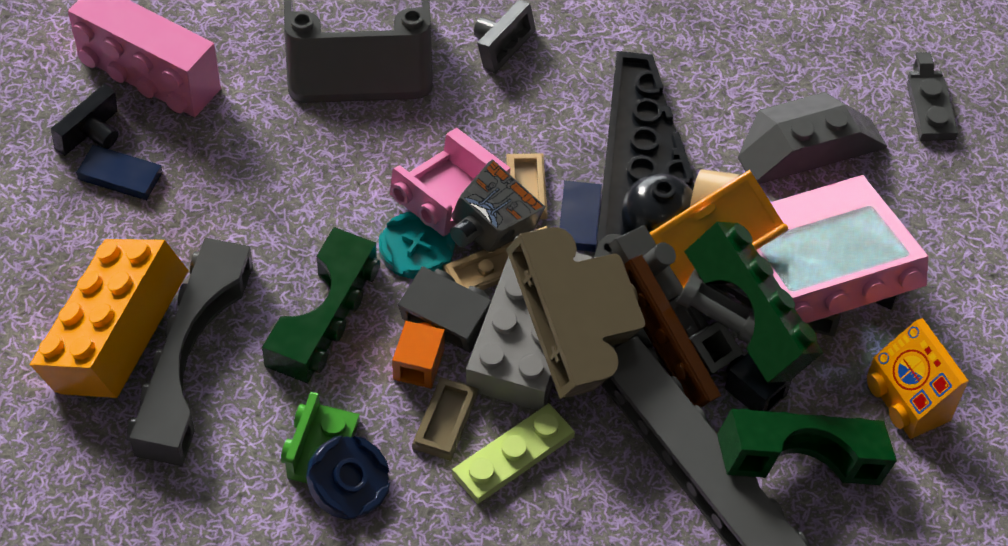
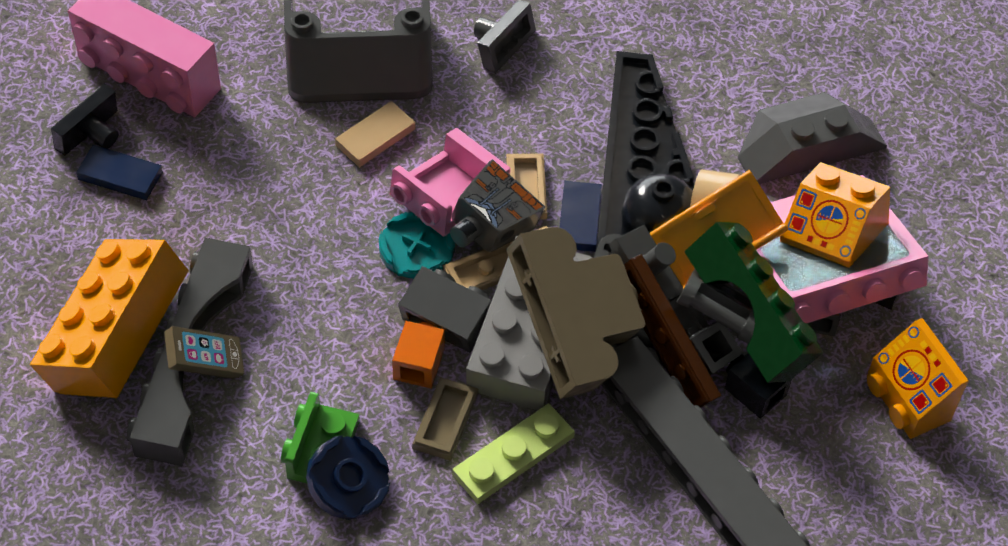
(203, 352): none -> tile
(301, 342): dark green arch -> none
(375, 134): none -> tan tile
(836, 214): none -> light orange slope
(851, 447): dark green arch -> none
(930, 101): dark grey hinge -> none

